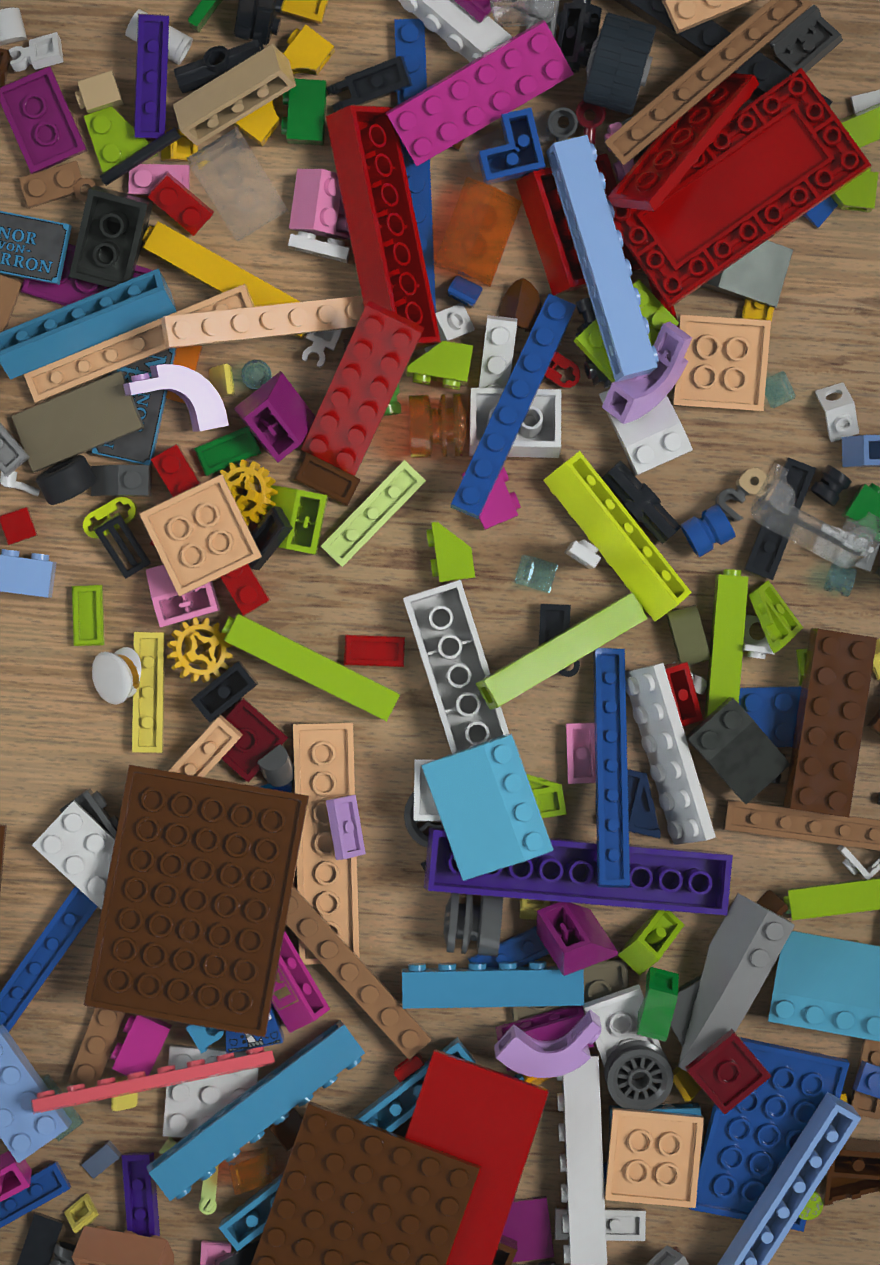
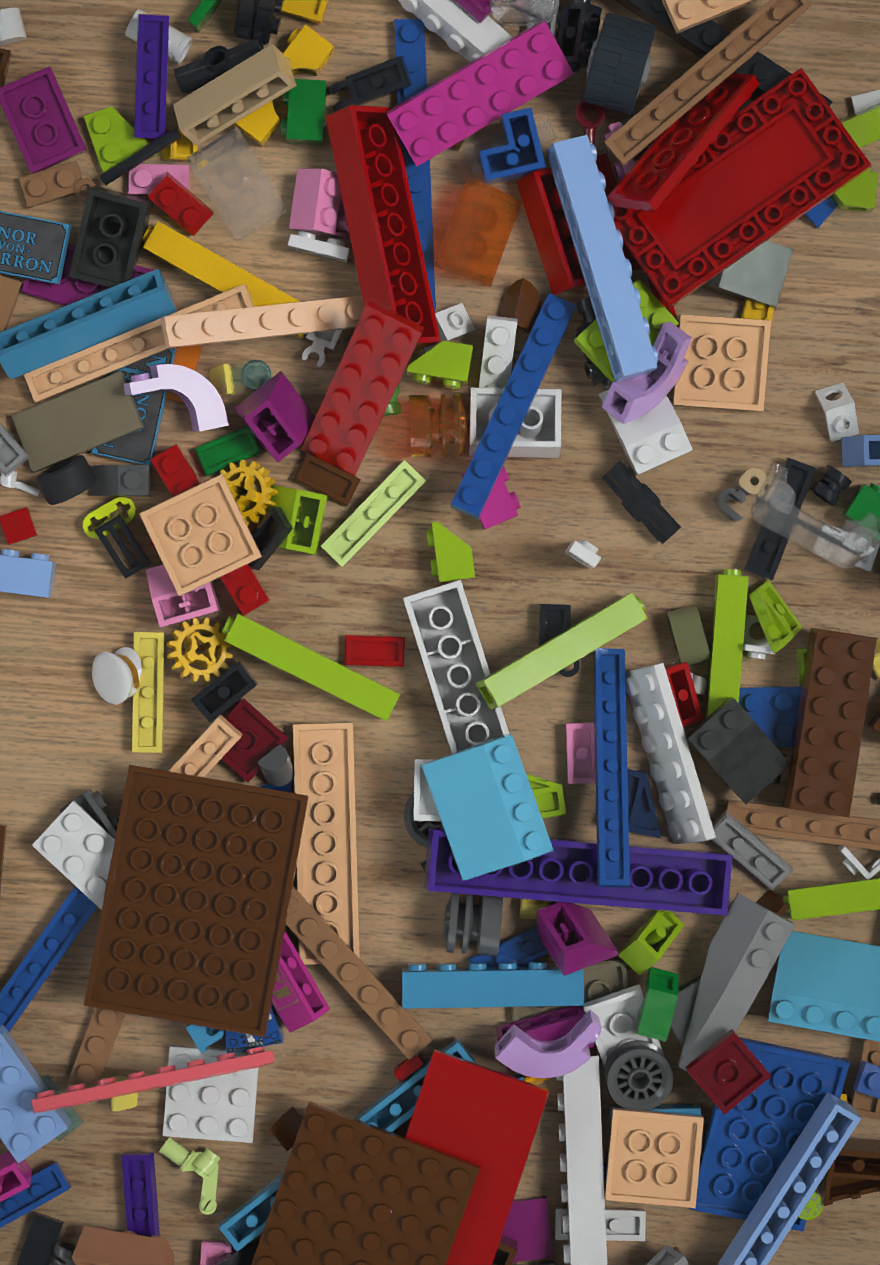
(41, 53): white plate -> none
(81, 1213): light yellow slope -> none
(88, 615): lime tile -> none
(99, 92): tan brick -> none
(101, 1159): sand blue piece -> none
(141, 1045): dark pink brick -> none
(252, 1170): clear orange slope -> none
(255, 1111): dark azure brick -> none
(345, 827): lavender plate -> none
(464, 291): blue slope -> none
(536, 573): clear light blue slope -> none
(558, 131): dark grey bar -> none
(563, 363): red beam -> none
(617, 536): neon yellow brick -> none
(685, 1084): yellow slope -> none
(706, 531): blue wheel -> none
(750, 851): none -> light grey tile
(779, 390): clear light blue slope -> none
(805, 41): dark grey bracket -> none
(840, 580): clear light blue wheel -> none

